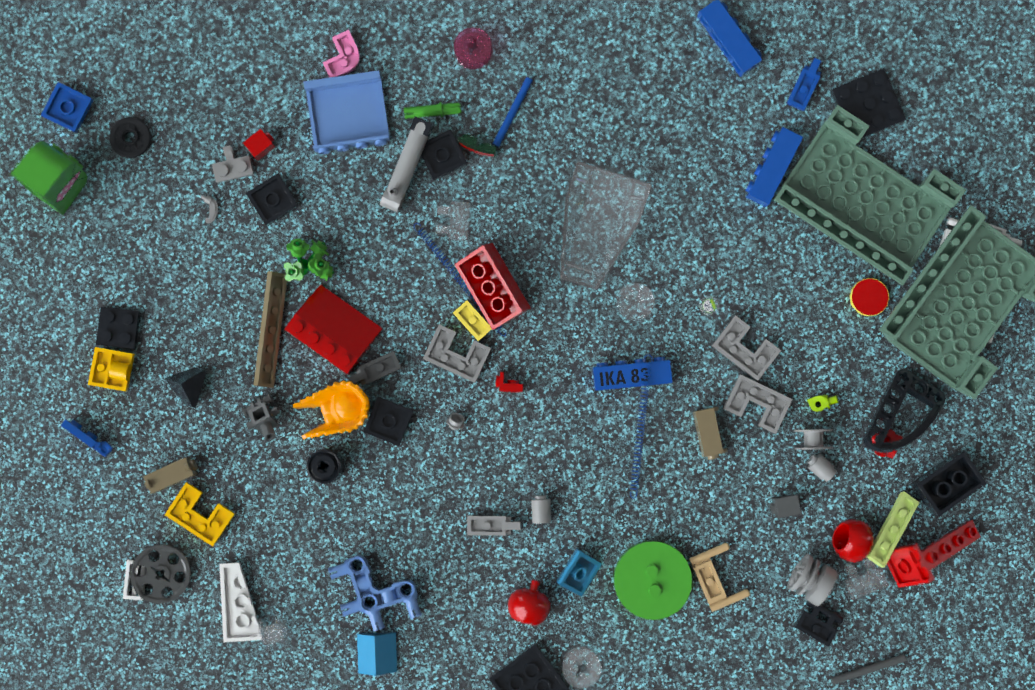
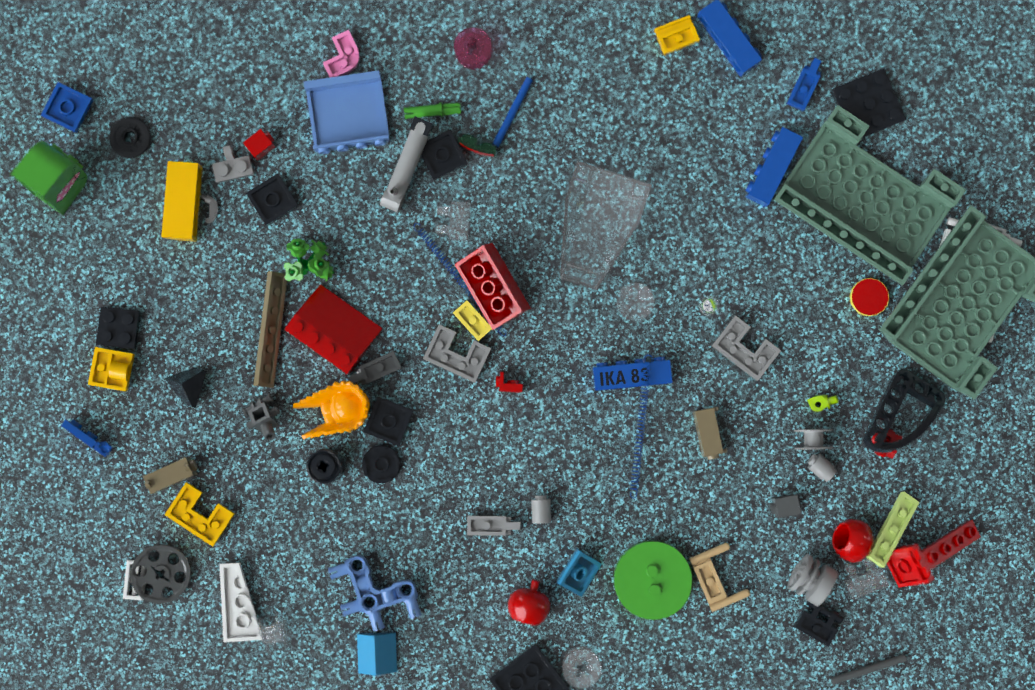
(182, 201): none -> yellow brick
(381, 464): none -> black tile
(456, 421): light grey plate -> none
(676, 35): none -> yellow plate
(749, 390): light grey plate -> none
(948, 483): black brick -> none

